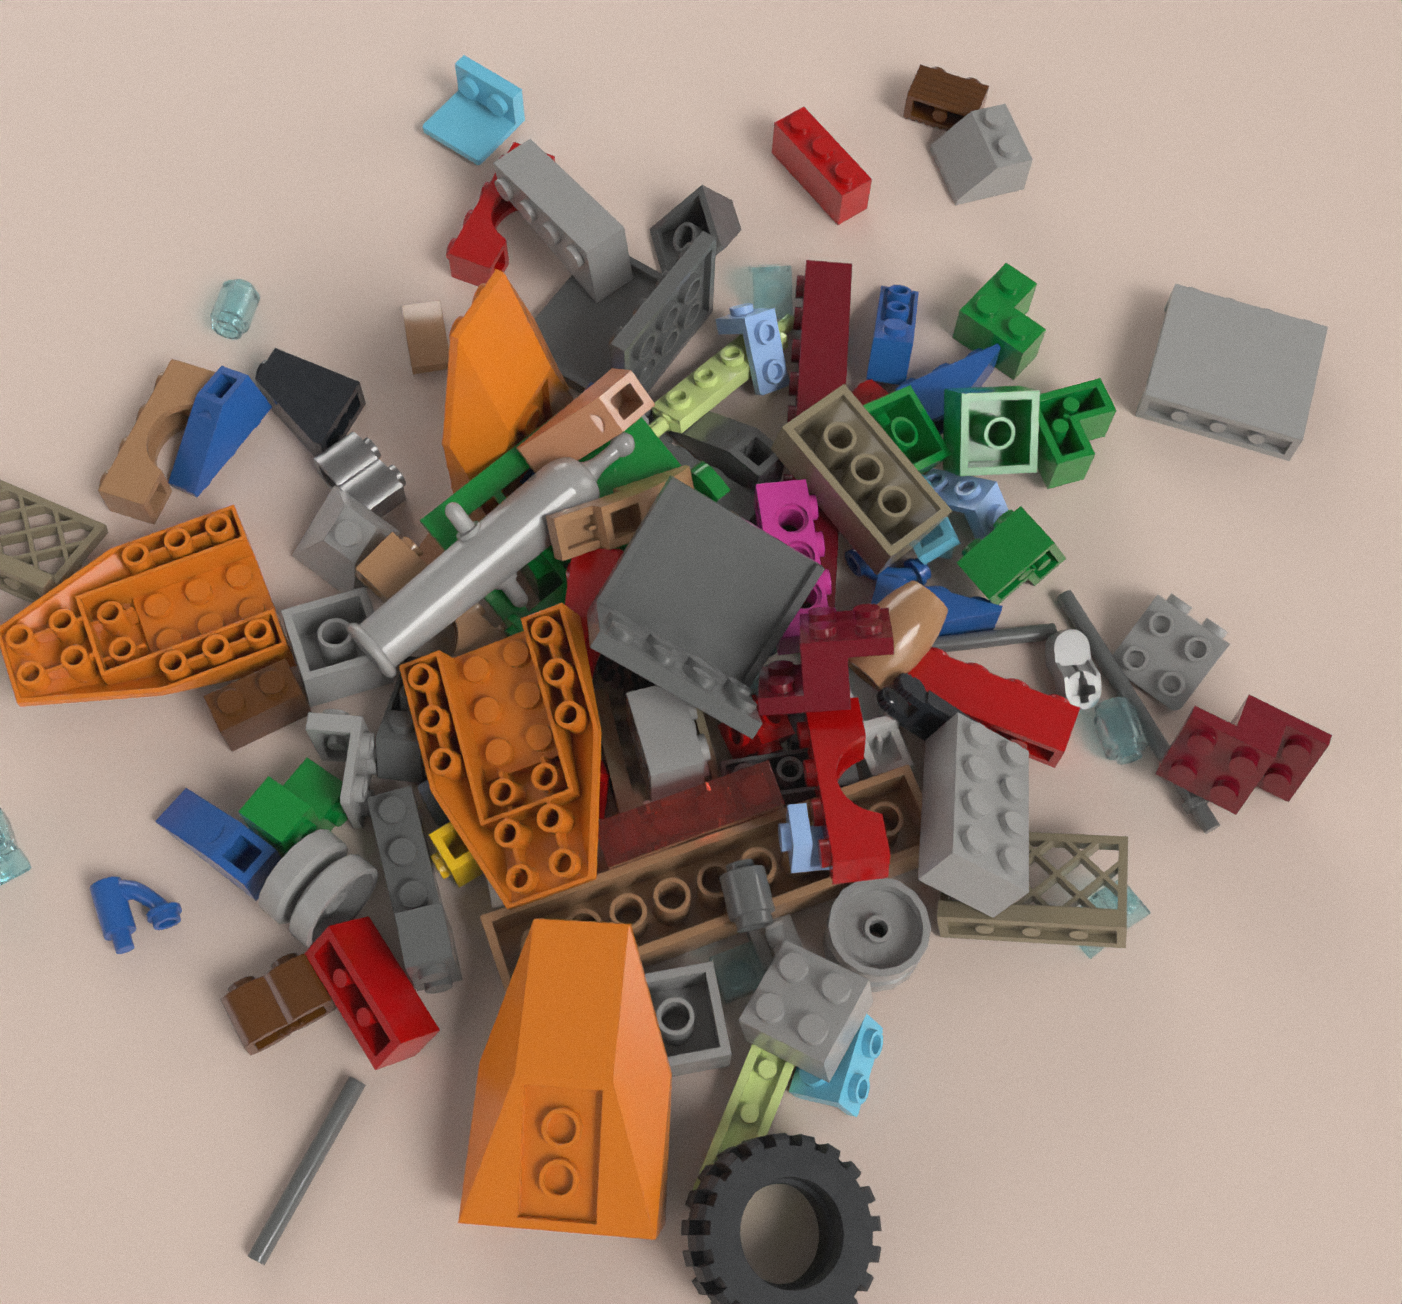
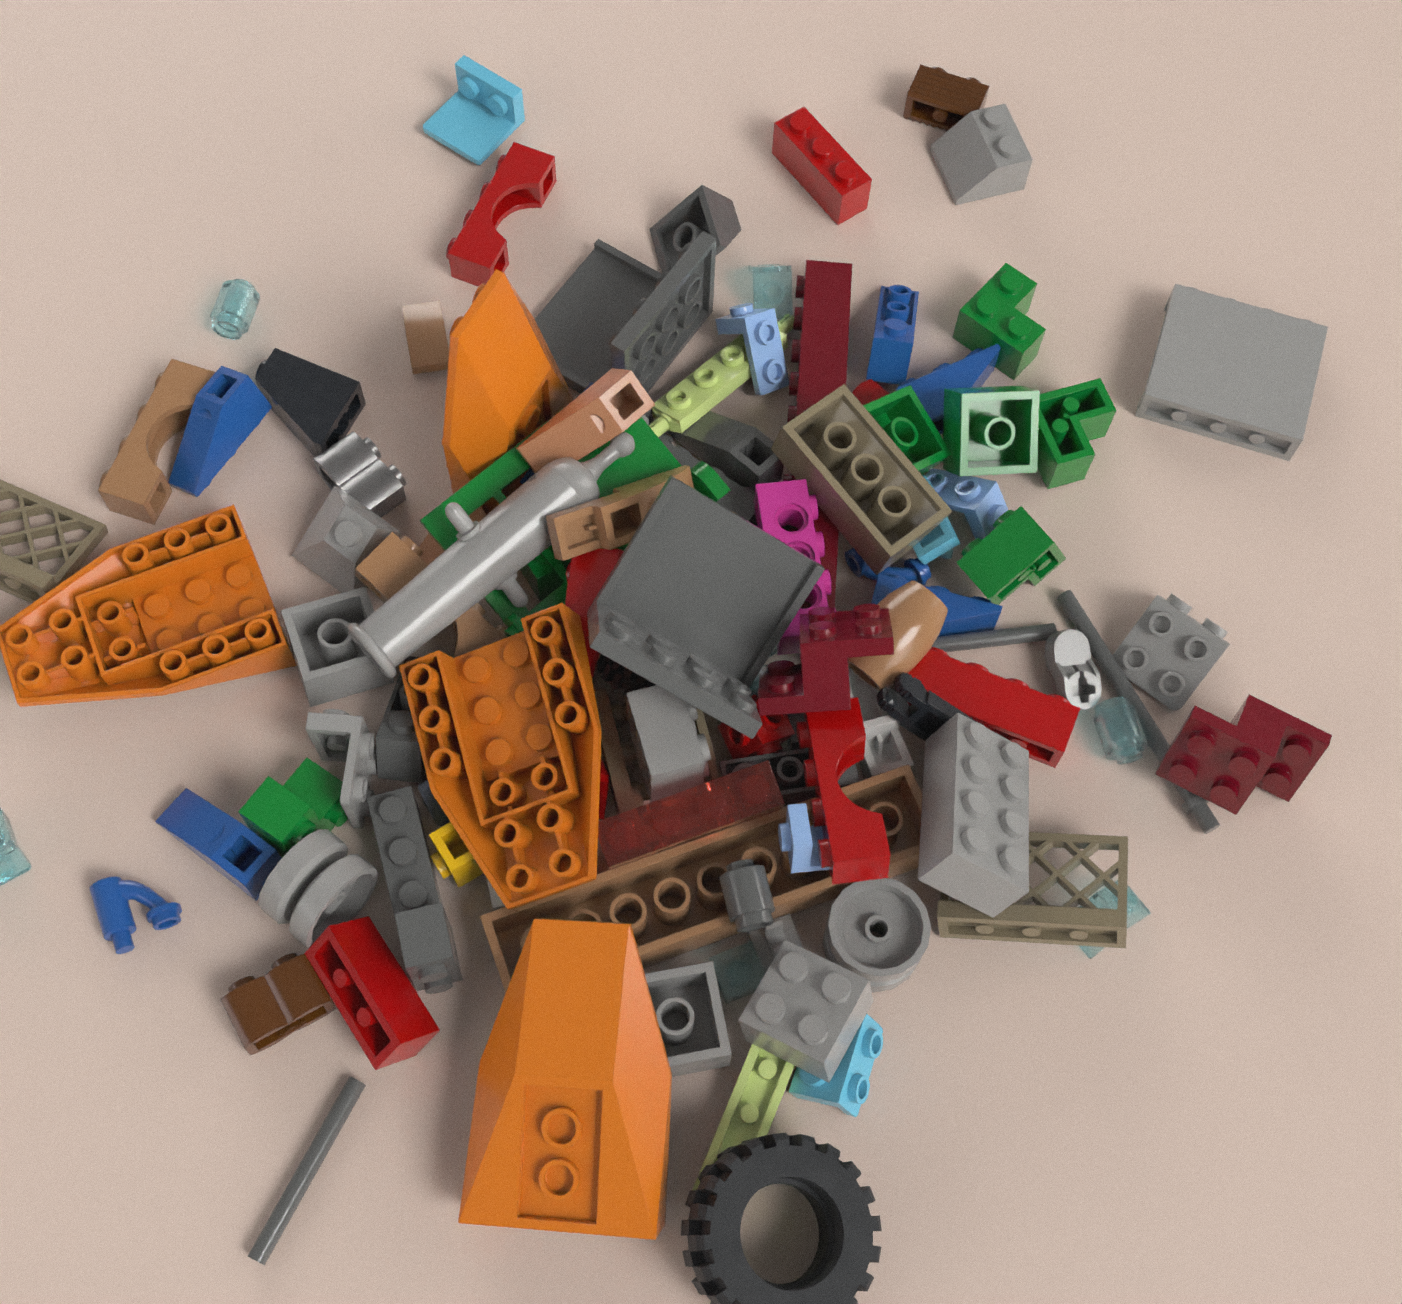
(257, 704): reddish brown brick -> none
(566, 219): light grey wedge -> none

